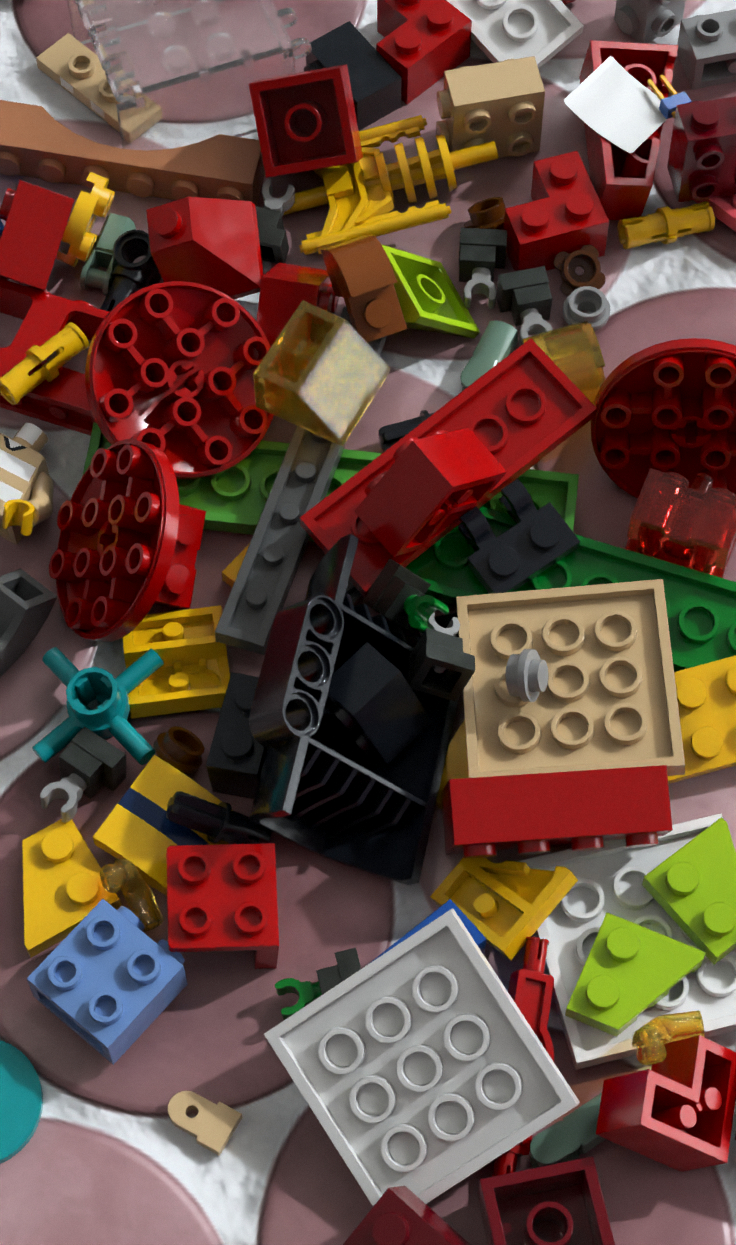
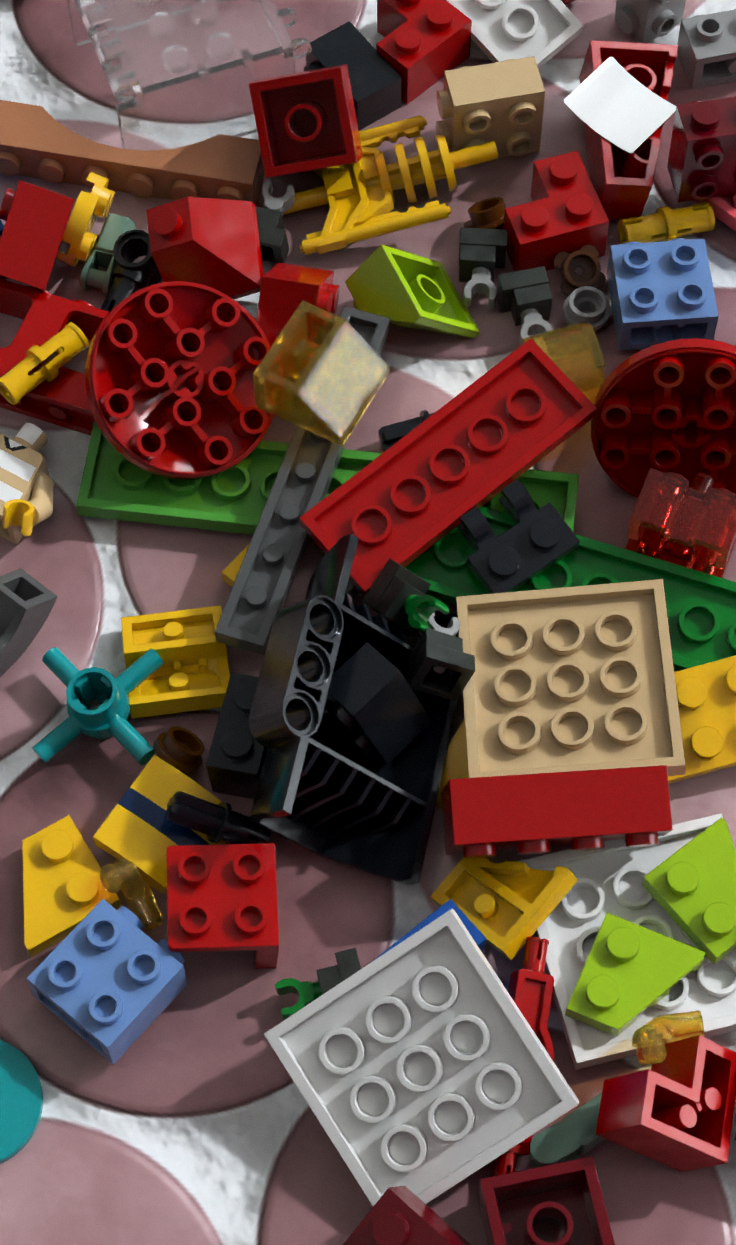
(81, 75): tan plate -> none
(84, 770): pearl dark grey piece -> none
(124, 543): red bracket -> none
(212, 1124): tan piece -> none
(366, 282): dark orange brick -> none
(427, 486): red brick -> none
(495, 345): sand green bar -> none
(526, 675): light grey plate -> none
(661, 292): none -> medium blue brick
(668, 105): piece -> none

